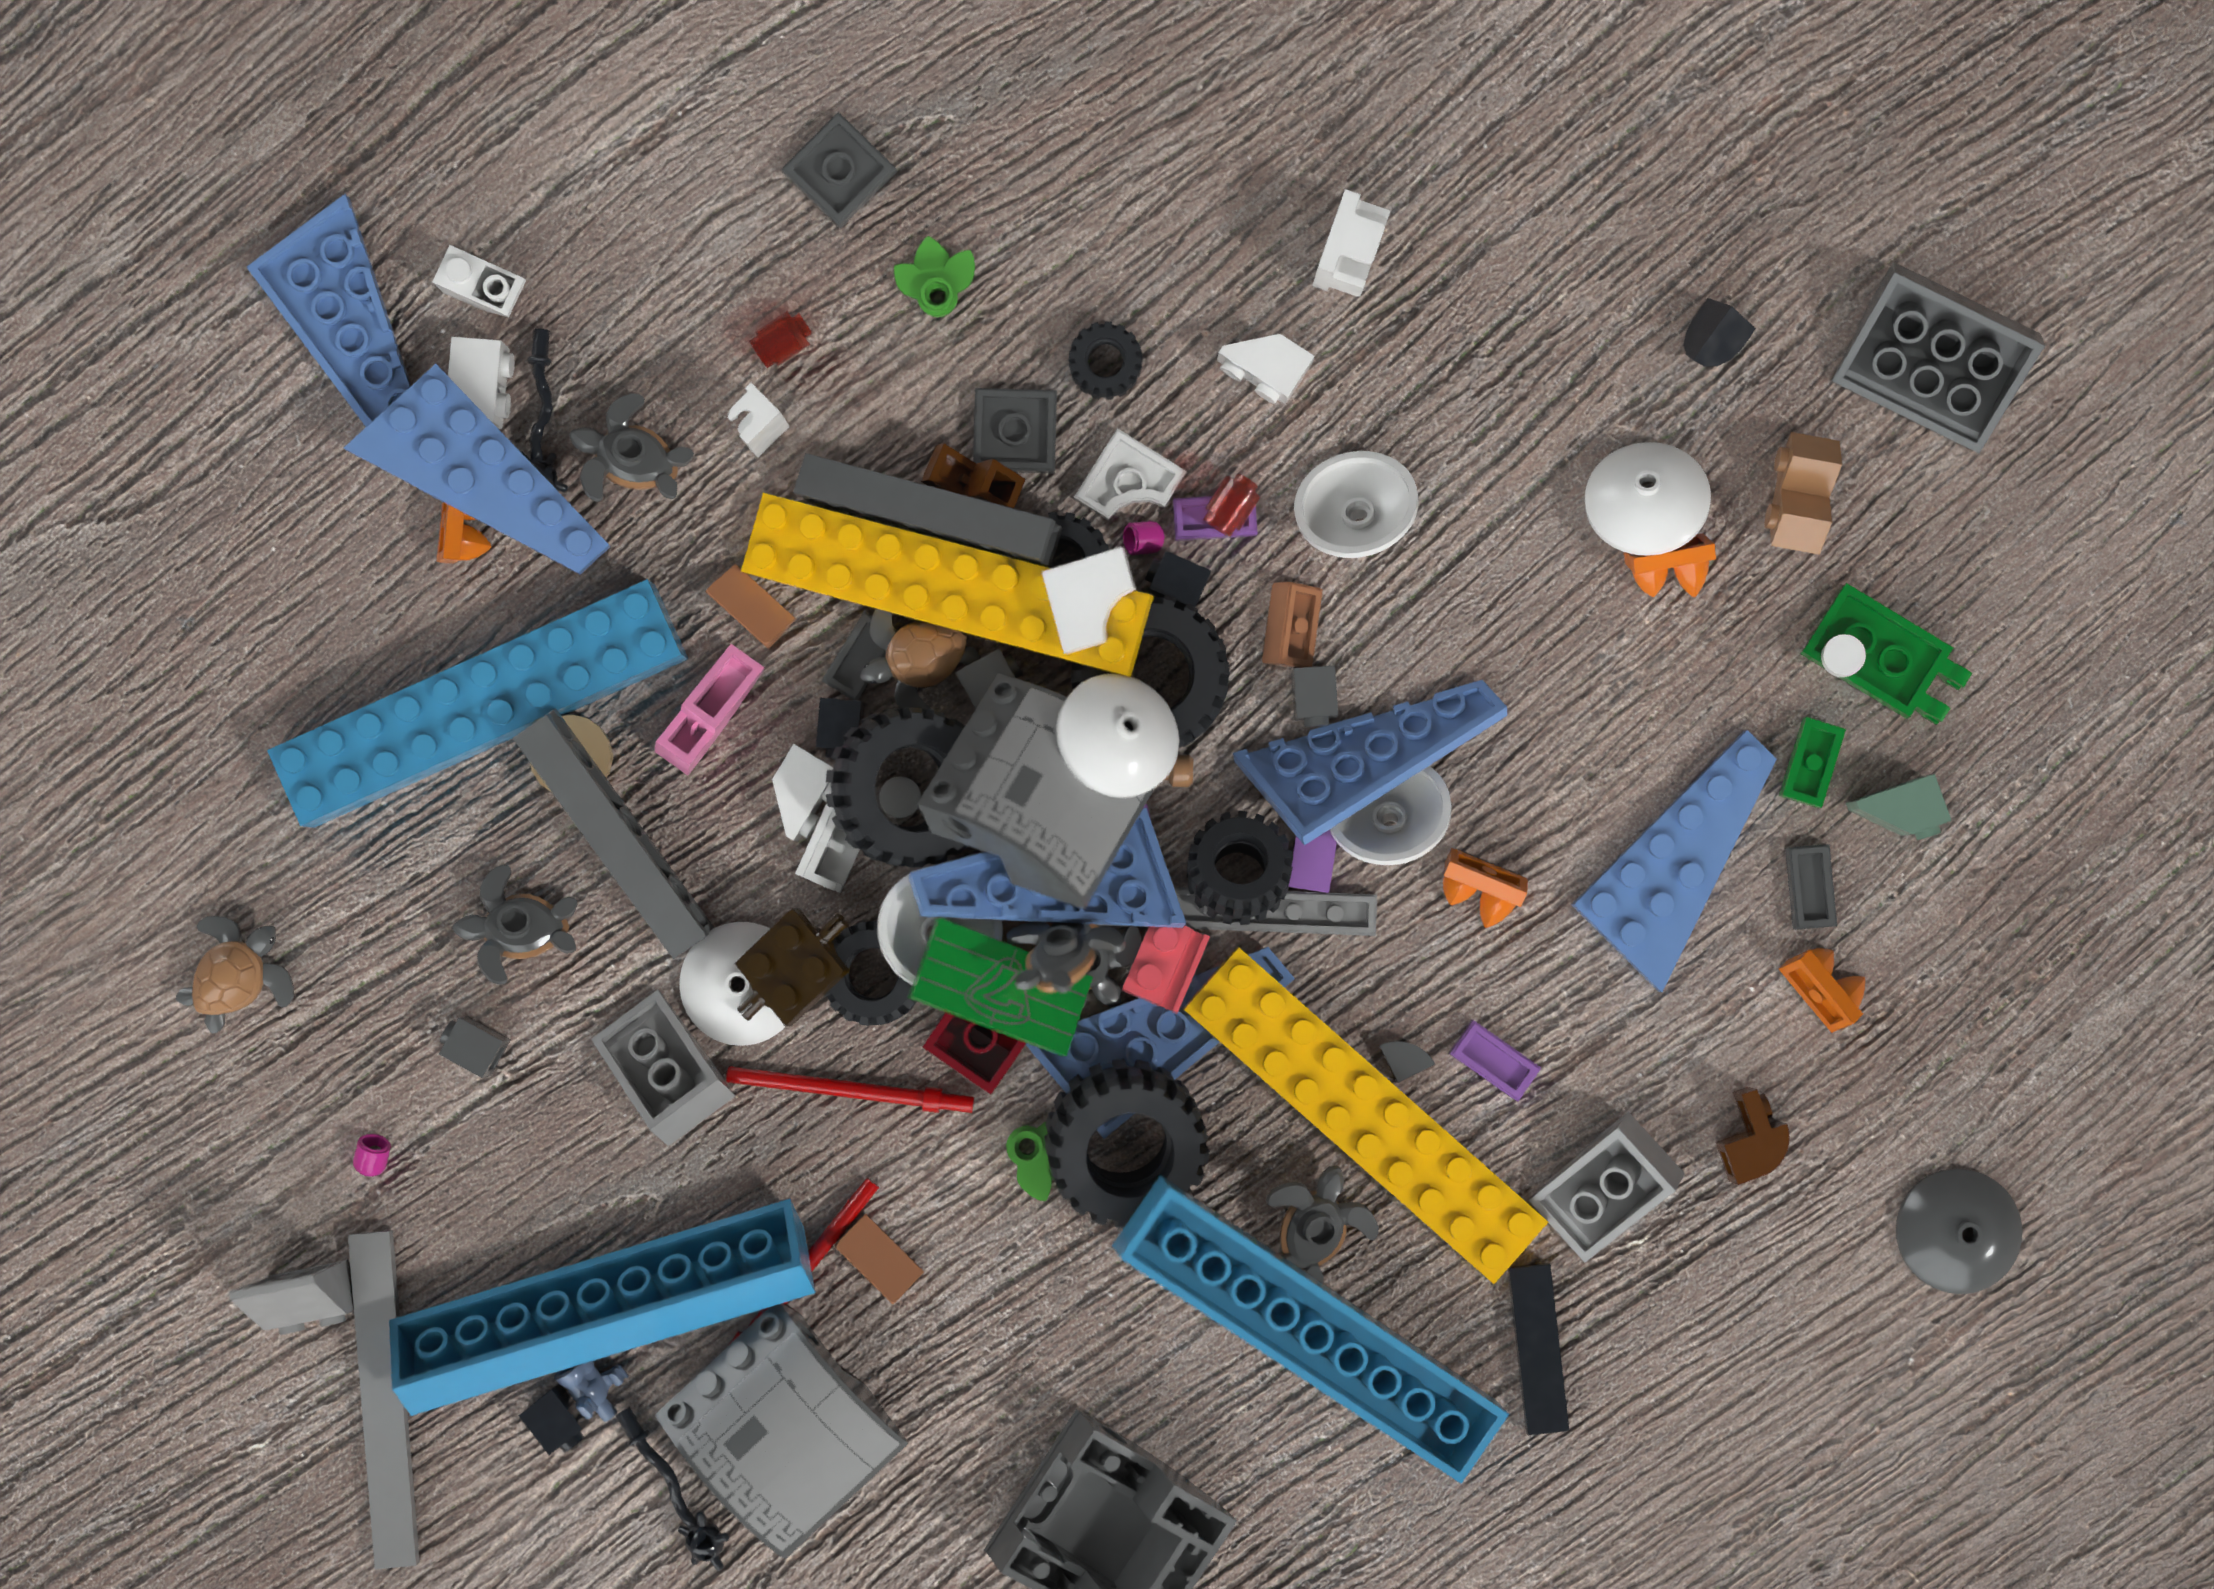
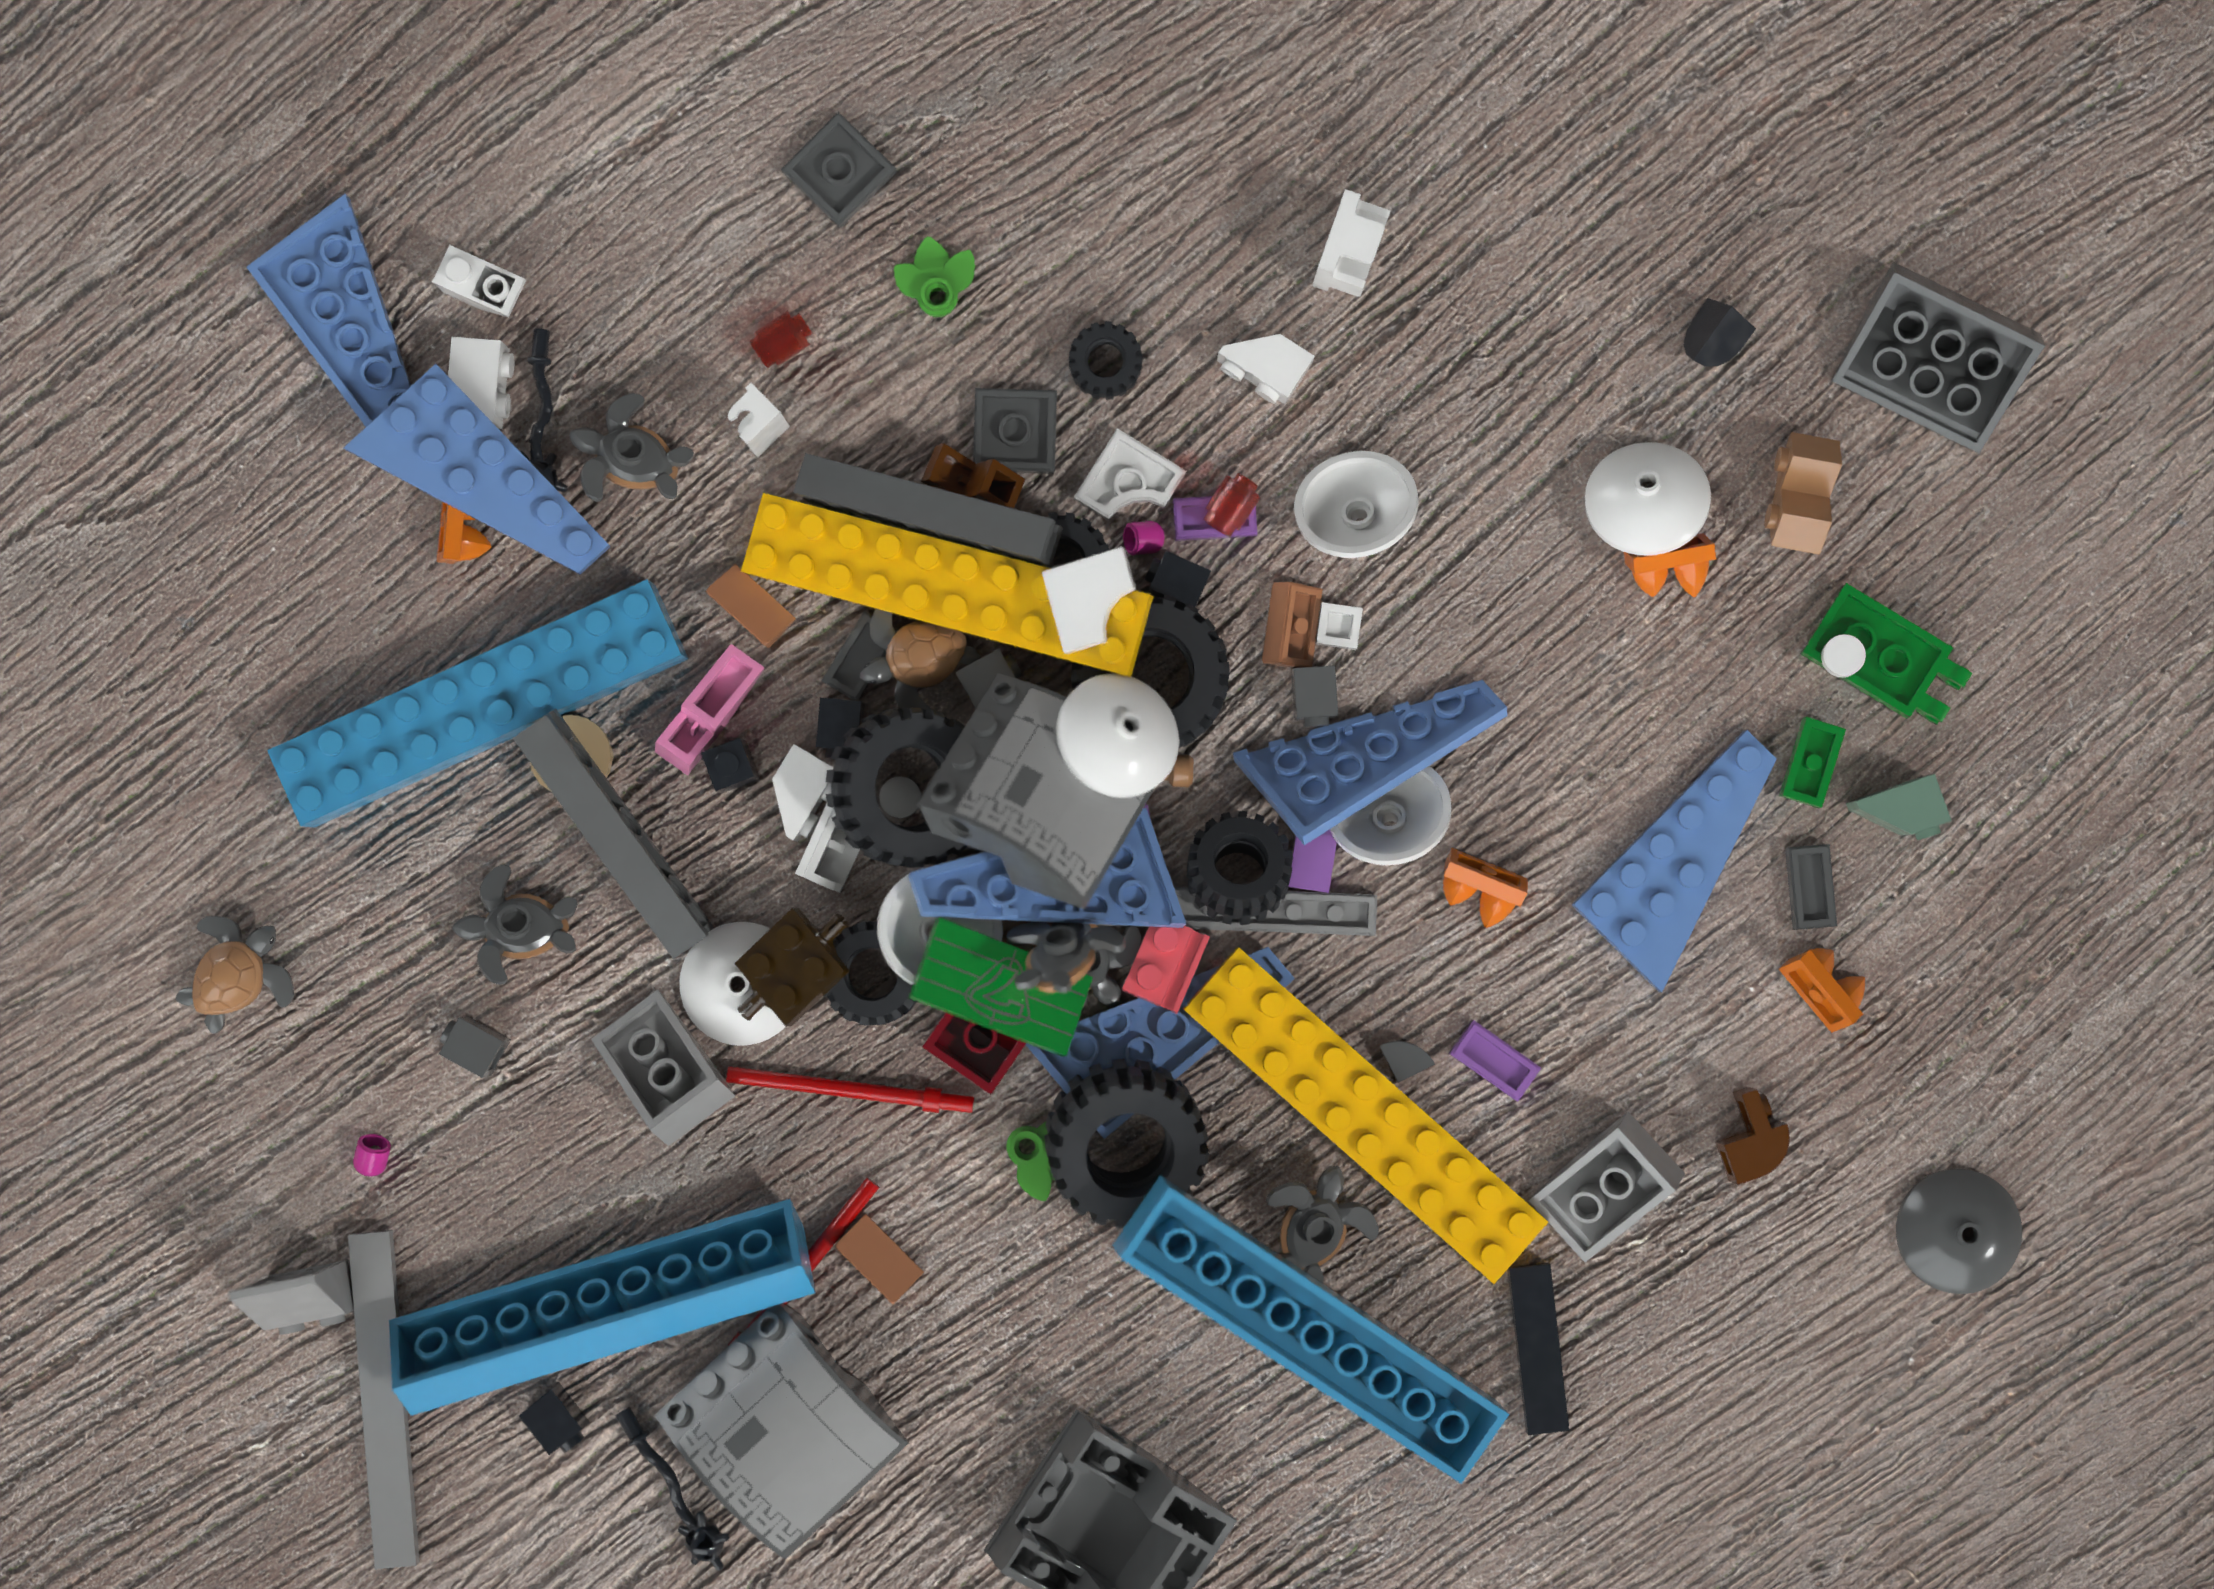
(591, 1388): sand blue piece -> none
(730, 765): none -> black brick
(1339, 626): none -> white tile

